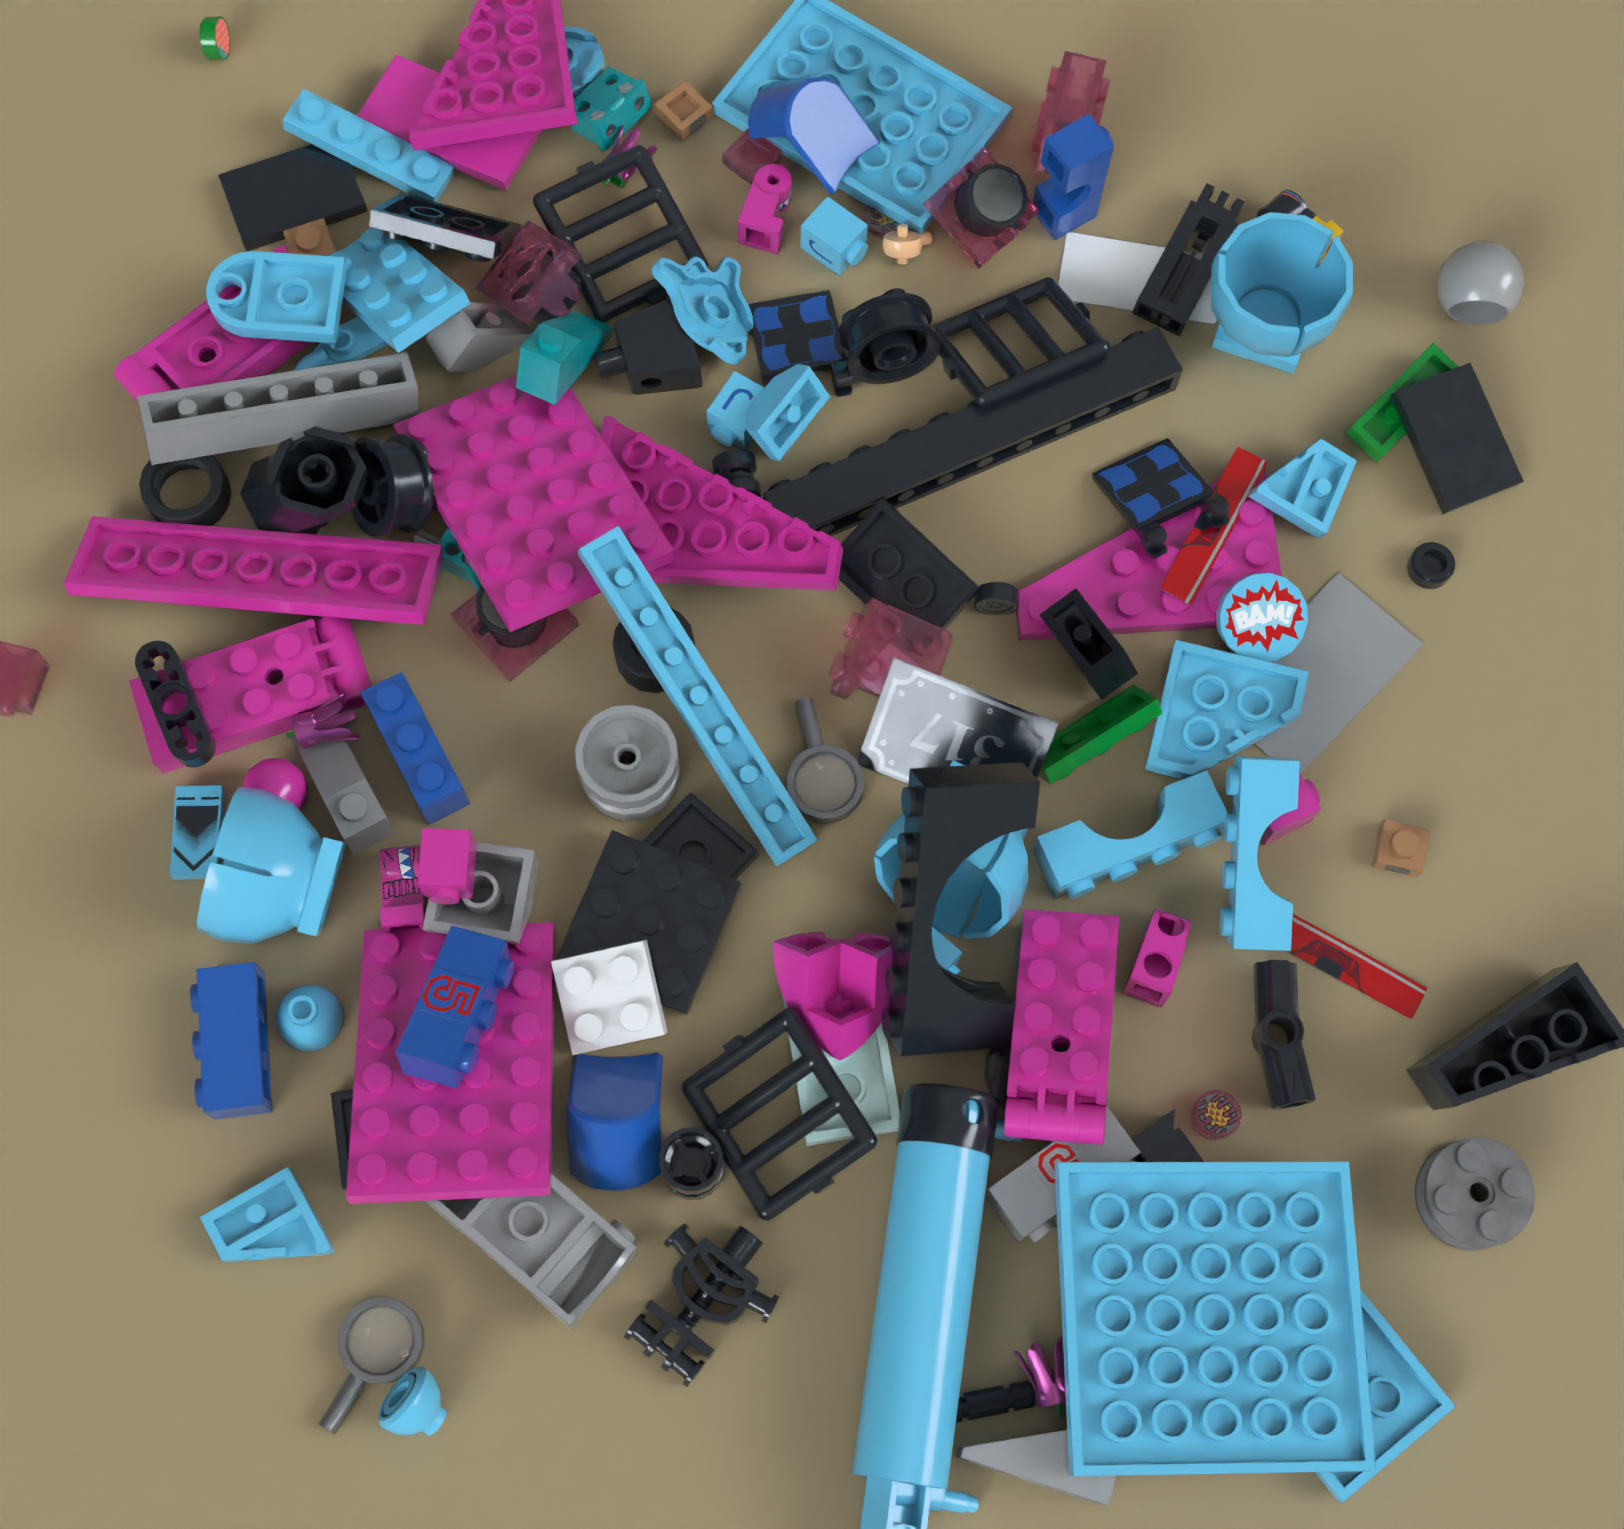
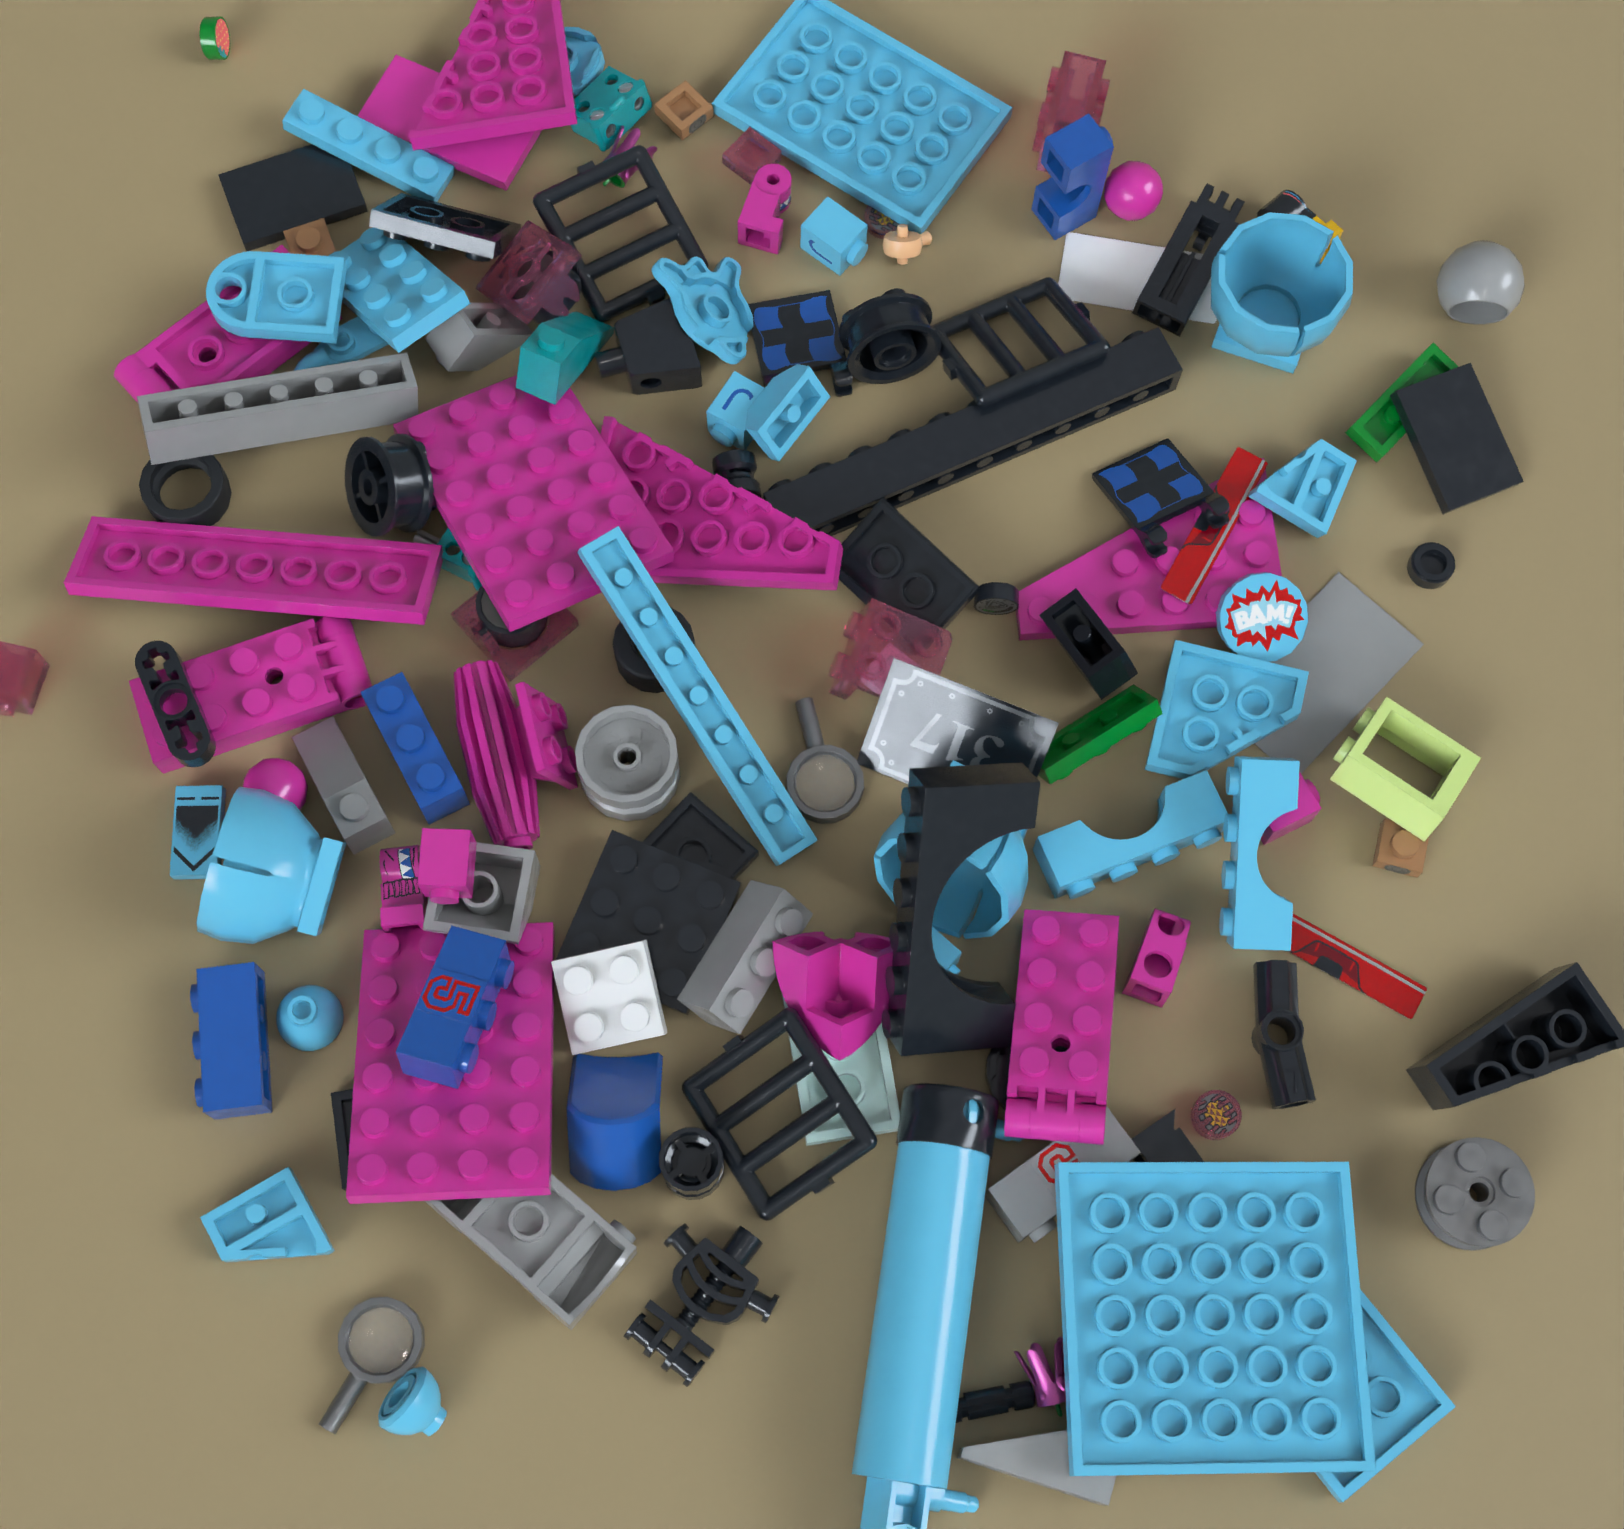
(305, 482): black brick -> none
(321, 724): flat silver piece -> none
(509, 750): none -> dark pink plate
(741, 958): none -> light grey brick
(816, 121): piece -> none
(987, 204): piece -> none
(1133, 190): none -> dark pink piece
(1387, 791): none -> yellowish green window

